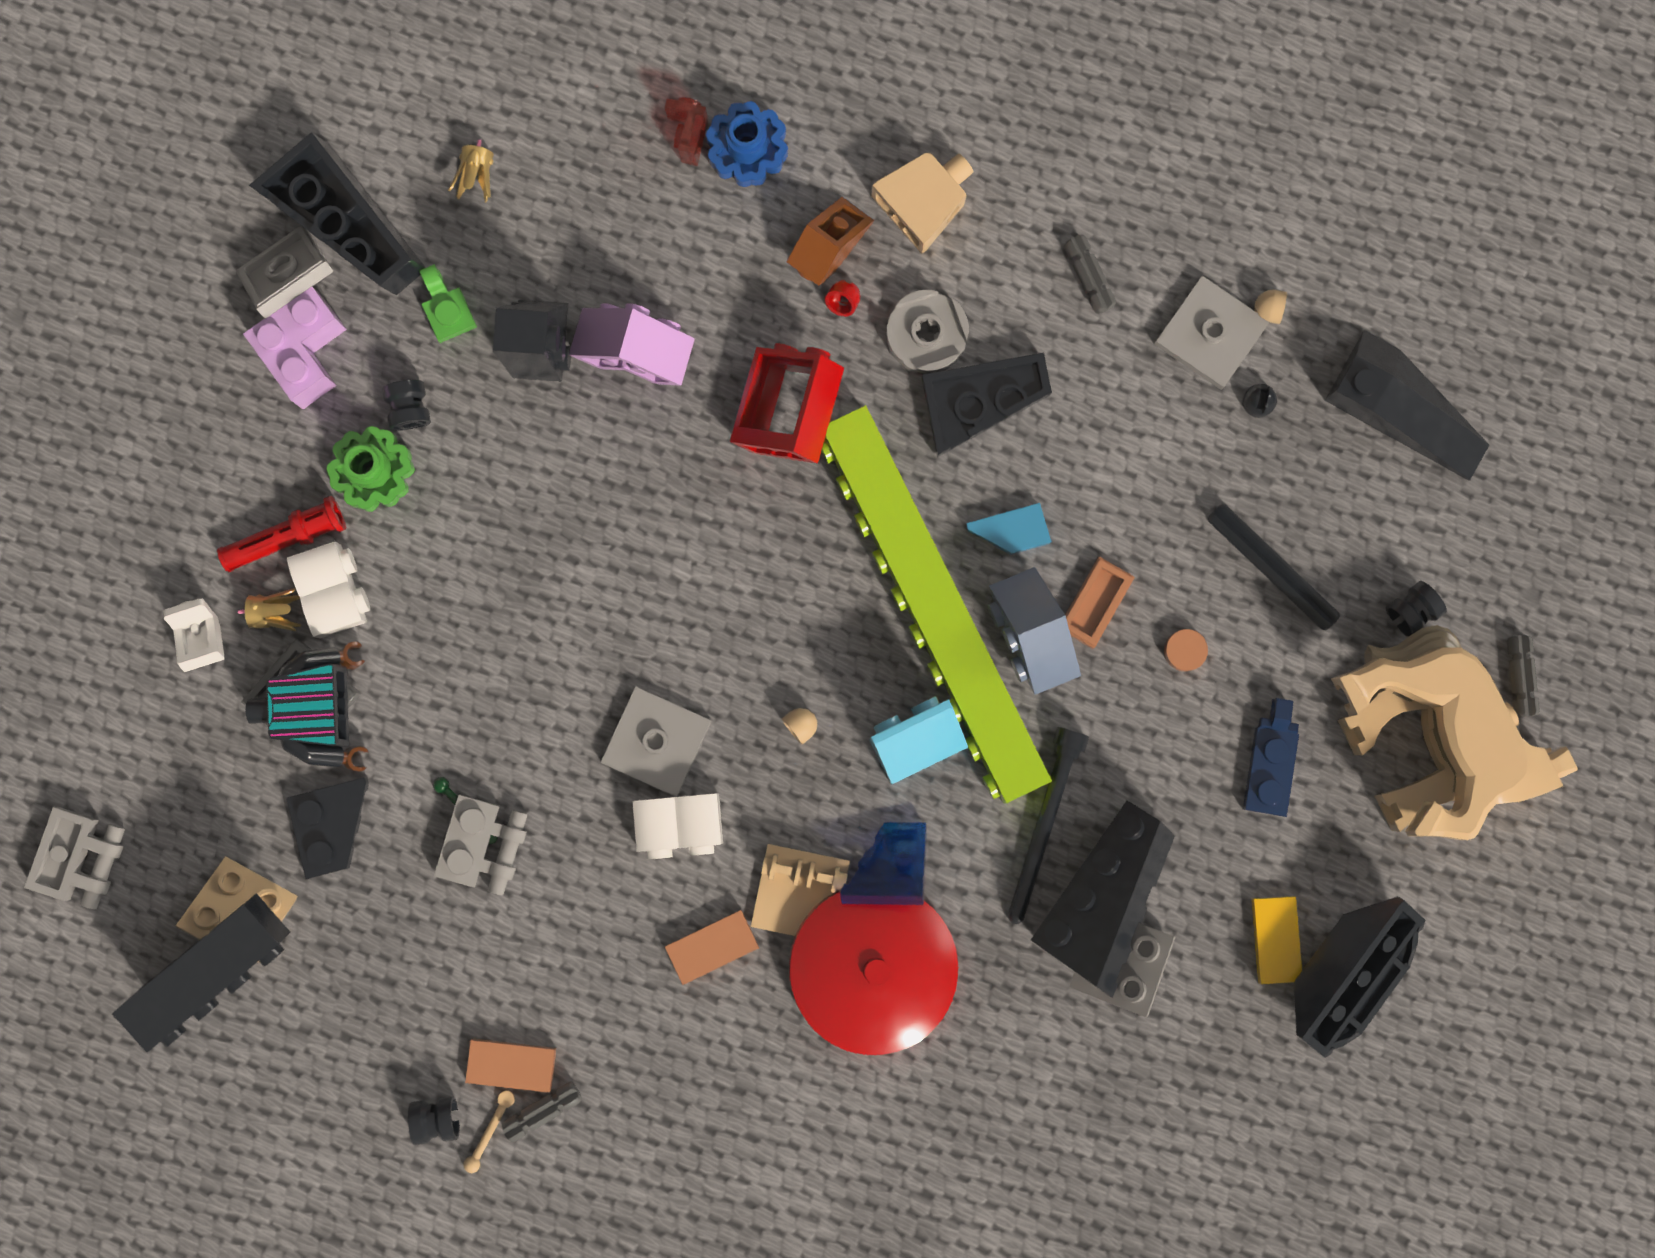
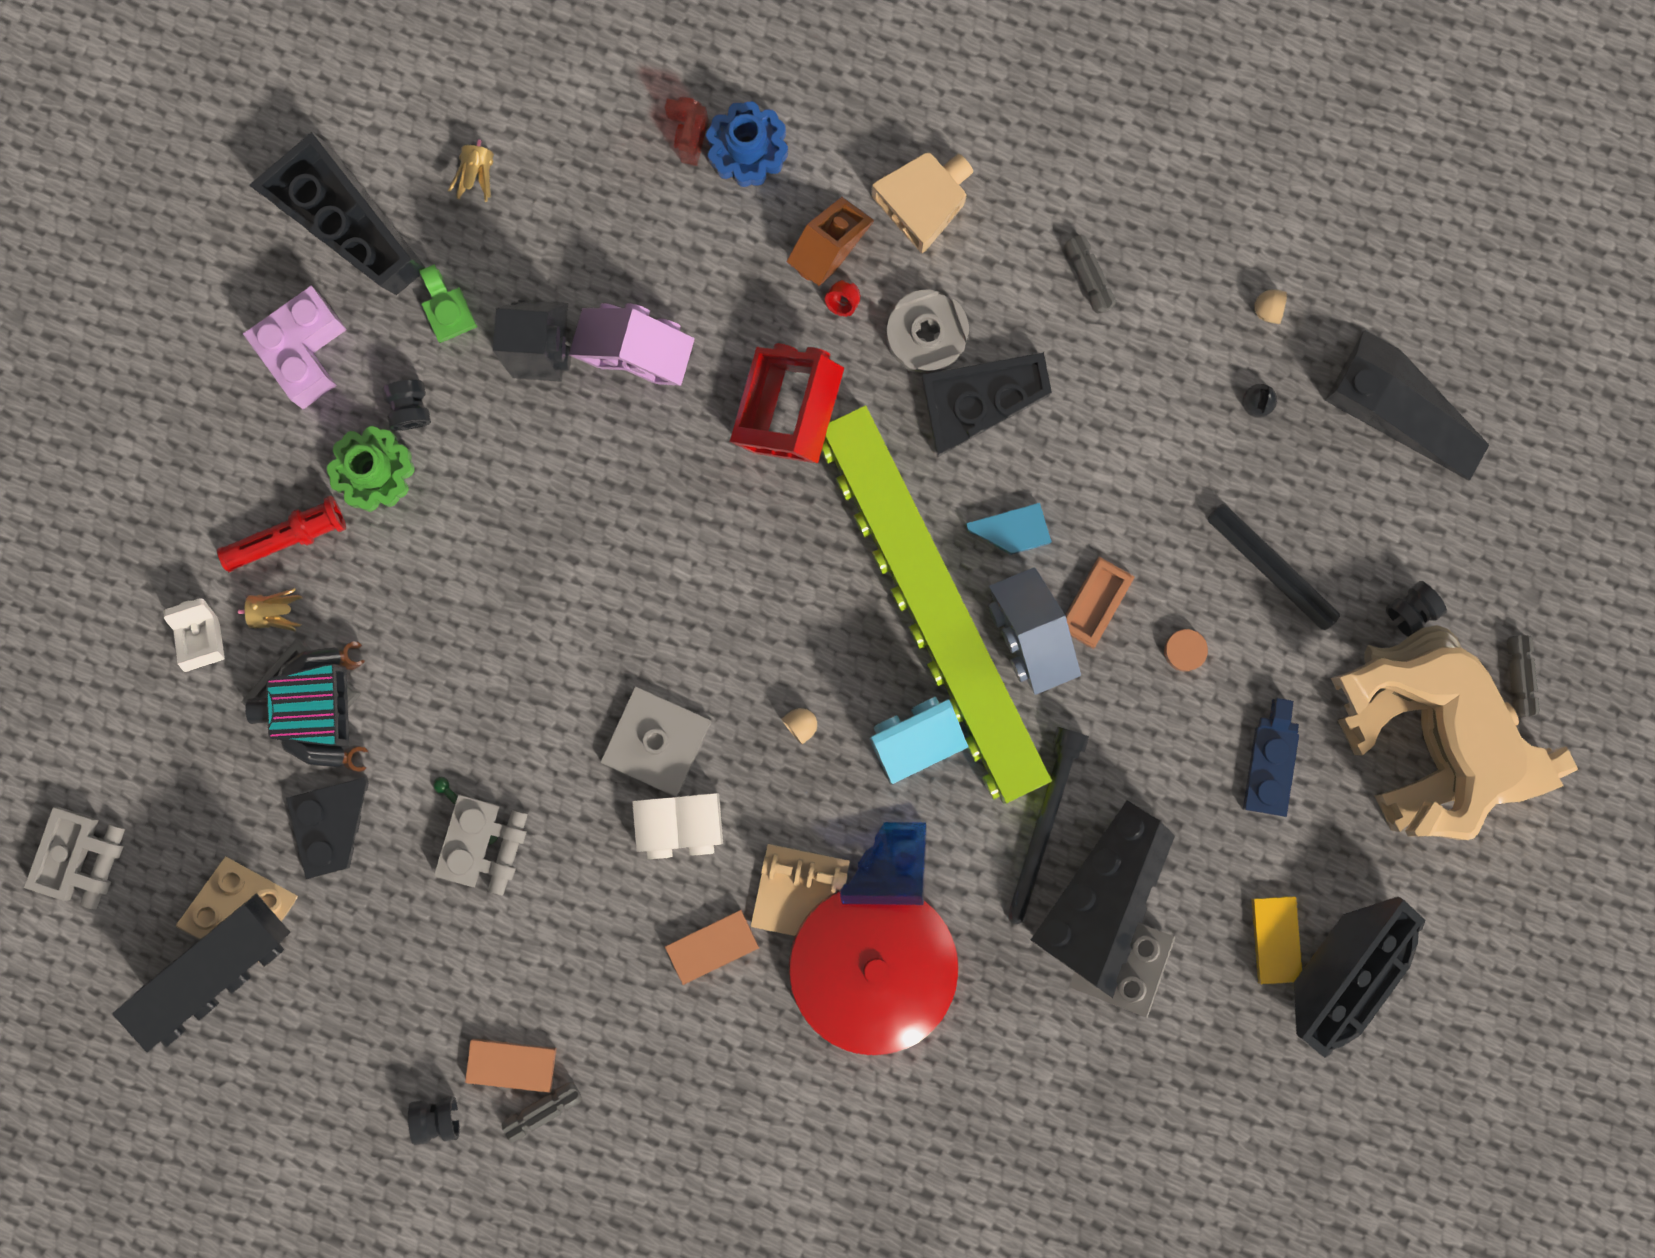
(284, 271): light grey plate -> none
(328, 589): white brick -> none
(505, 1100): tan hinge -> none
(1211, 332): light grey plate -> none

